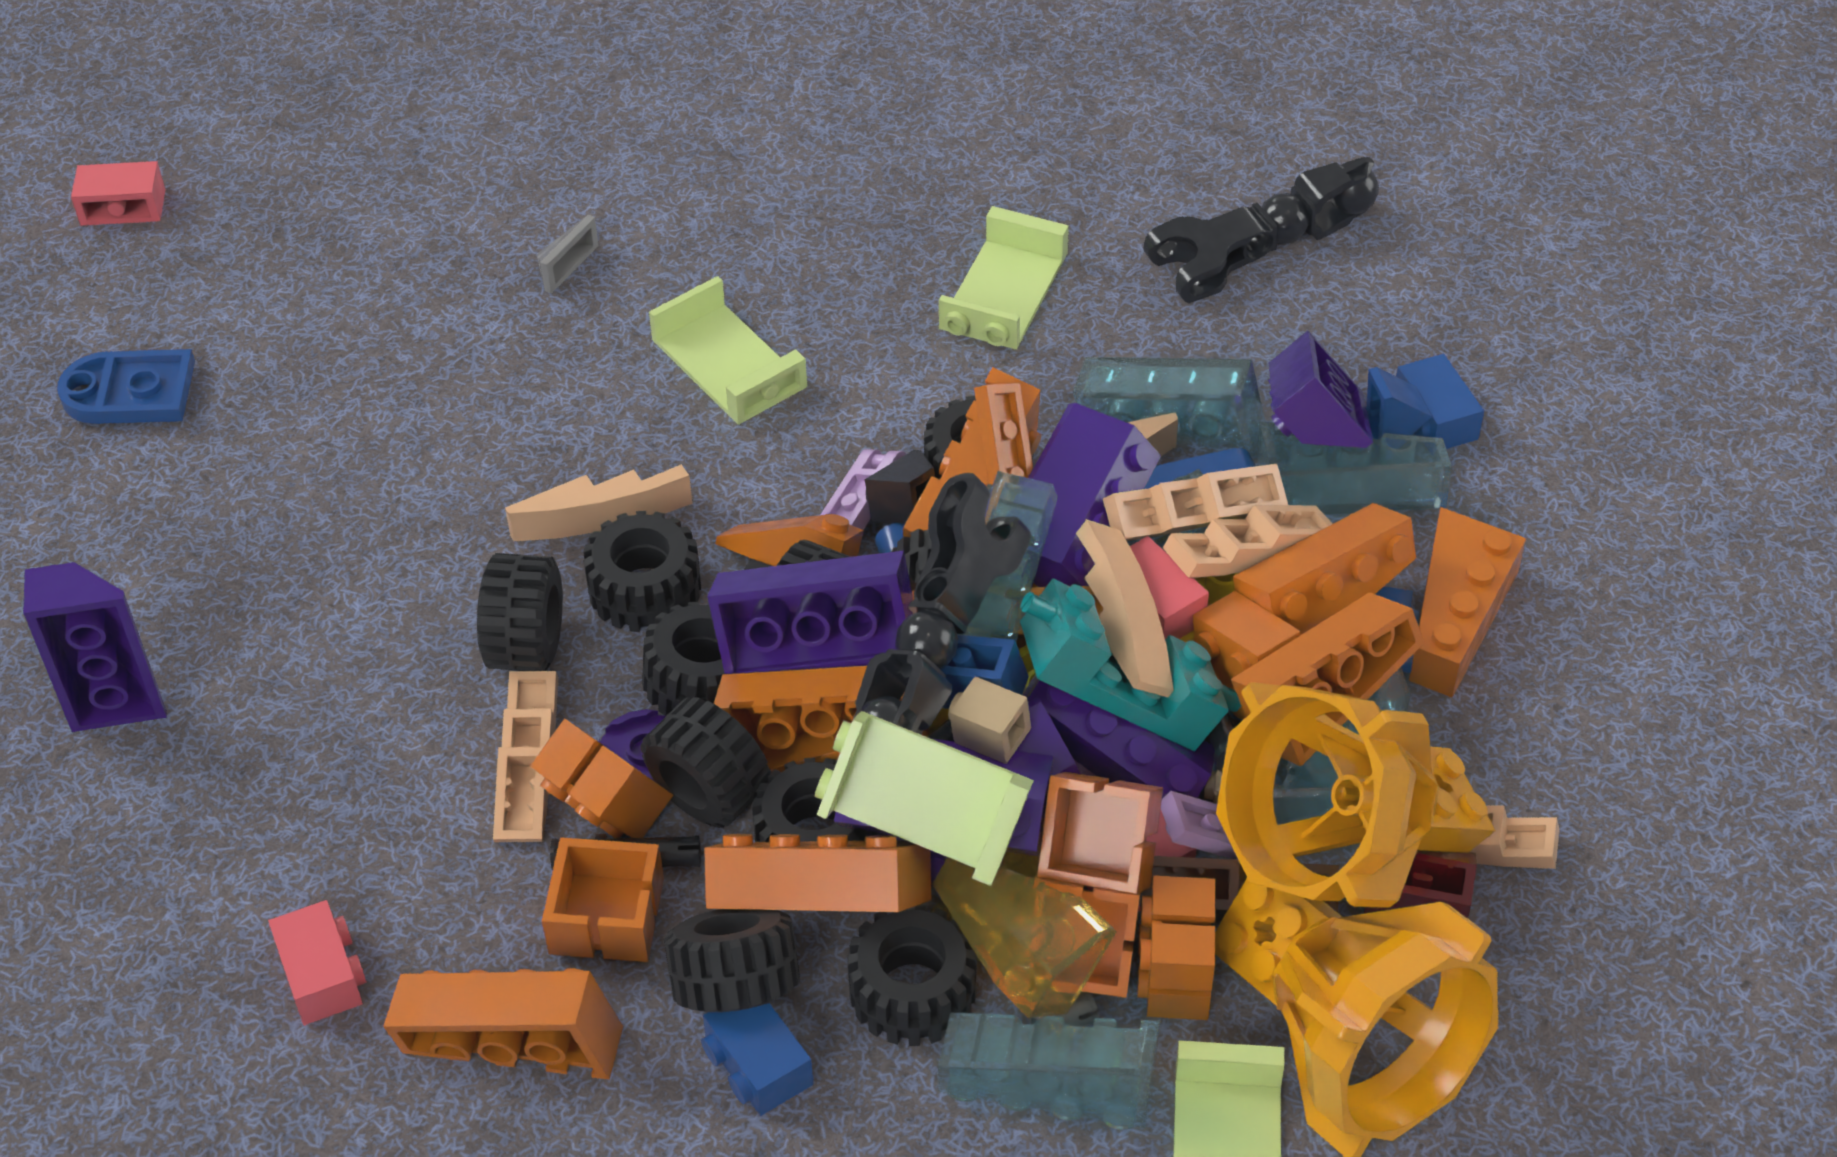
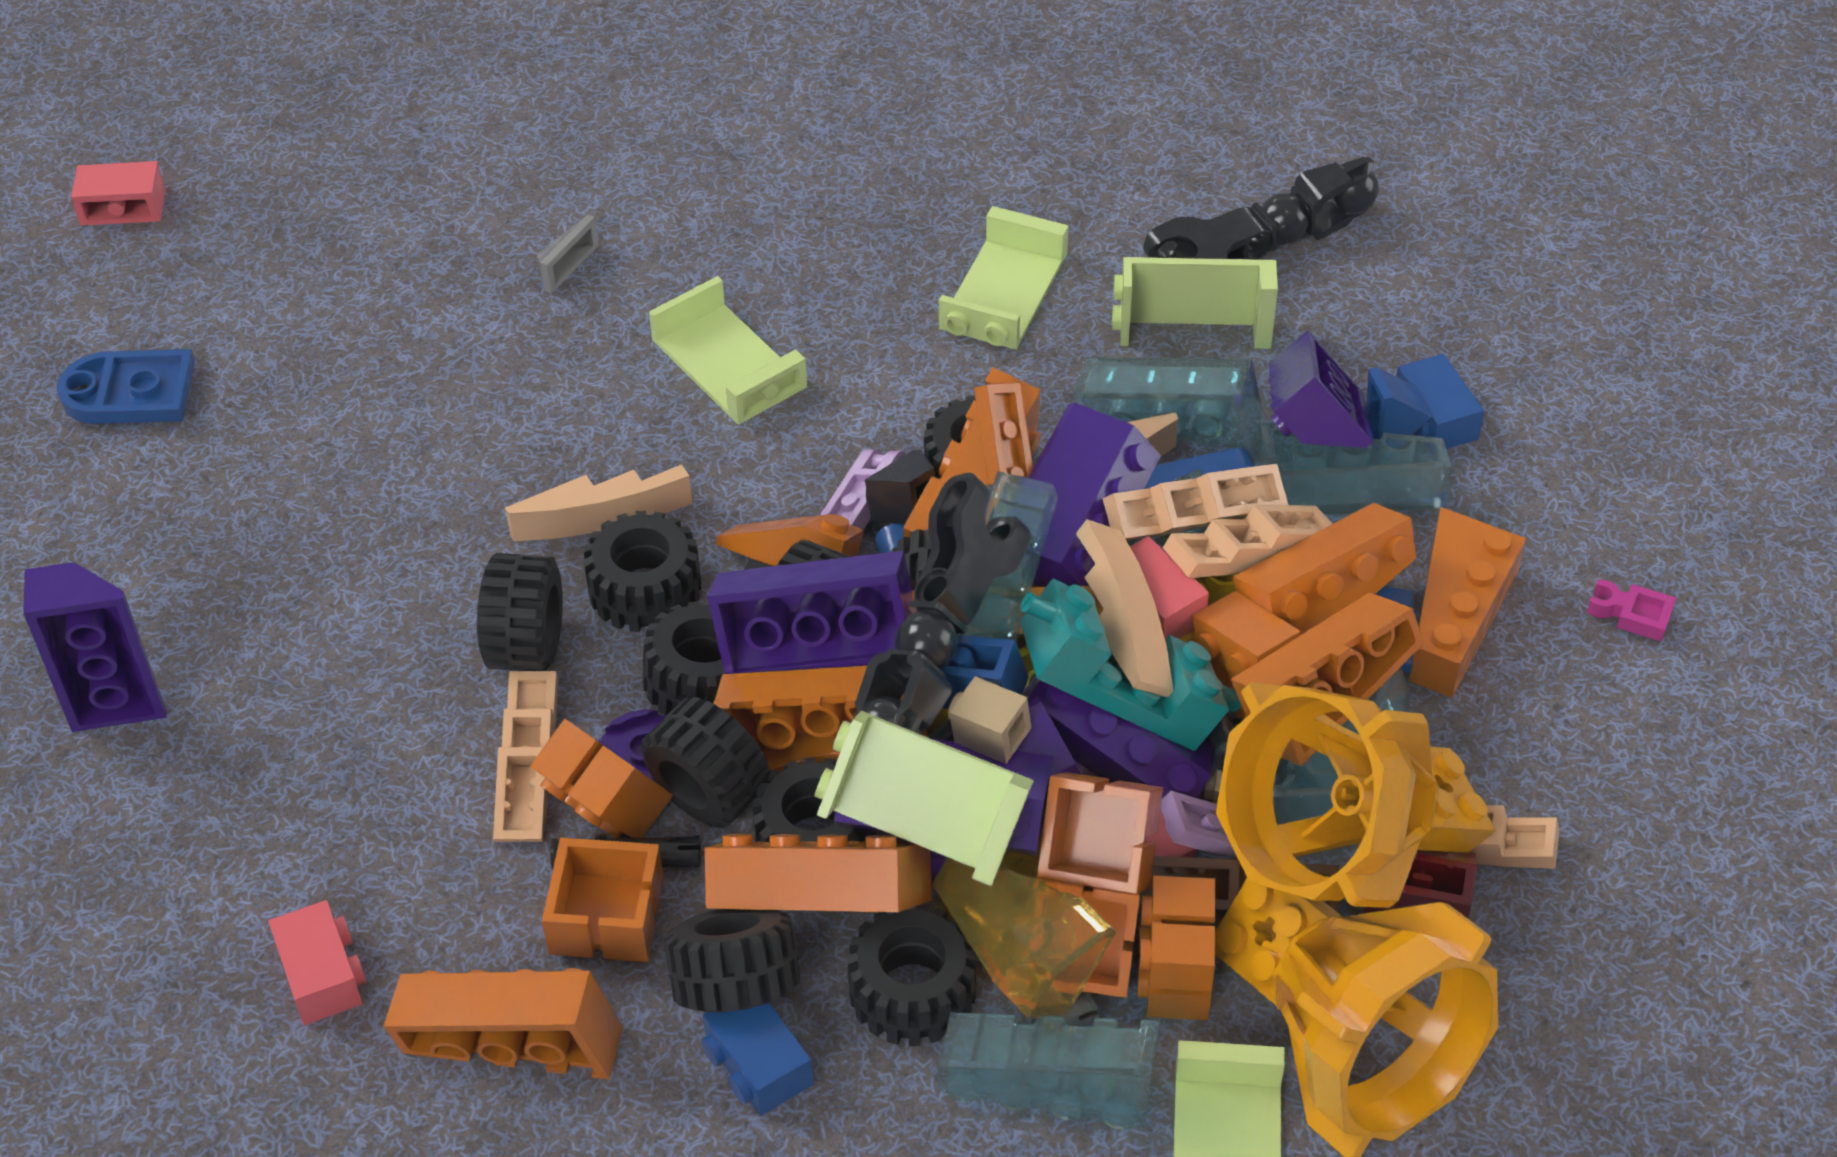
(1197, 294): none -> yellowish green panel
(1638, 611): none -> dark pink plate

